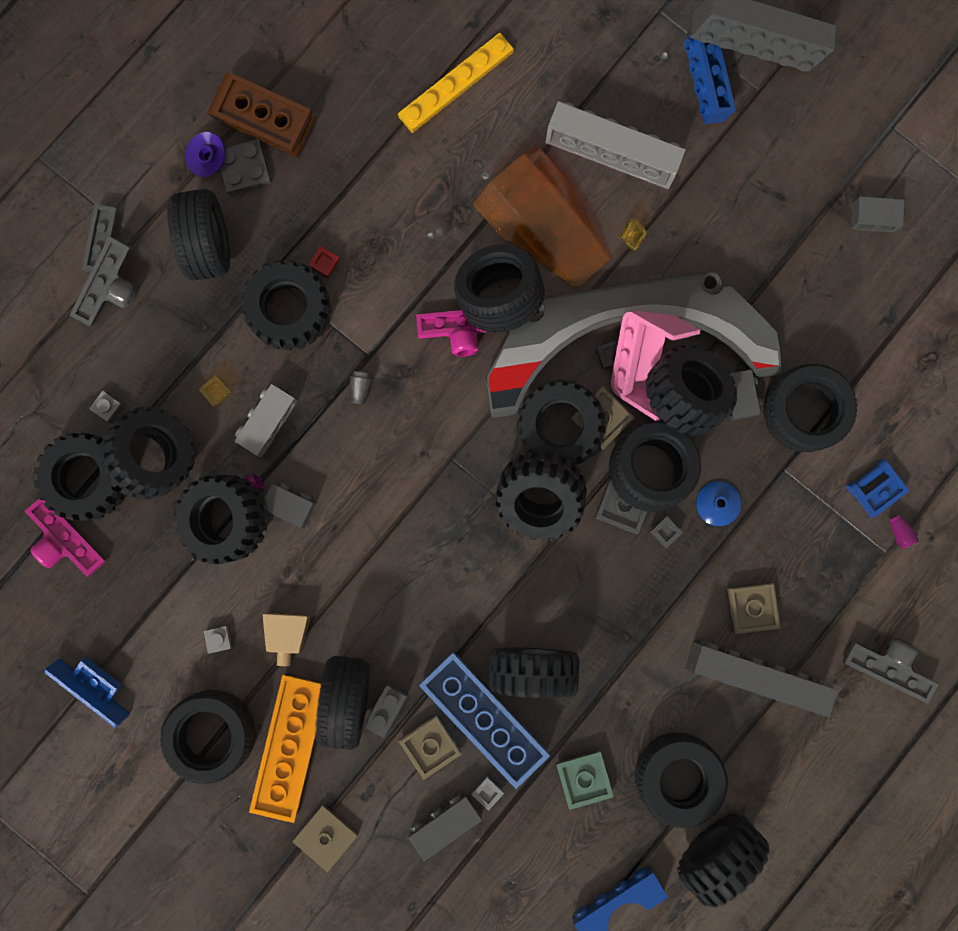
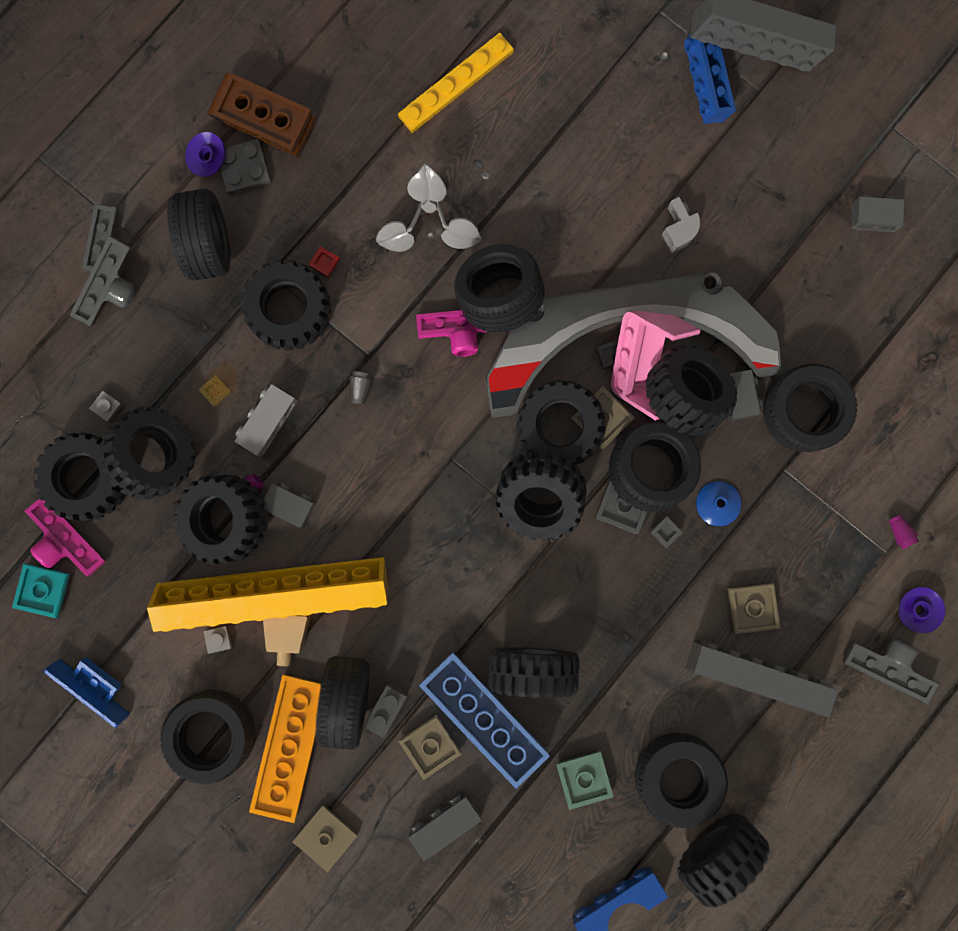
(41, 590): none -> teal plate
(268, 594): none -> yellow brick
(429, 189): none -> light grey plant
(487, 793): light grey plate -> none
(542, 214): clear orange wedge -> none
(614, 144): light grey brick -> none
(633, 234): clear yellow plate -> none
(685, 227): none -> light grey brick
(881, 495): blue plate -> none
(931, 612): none -> dark purple dish

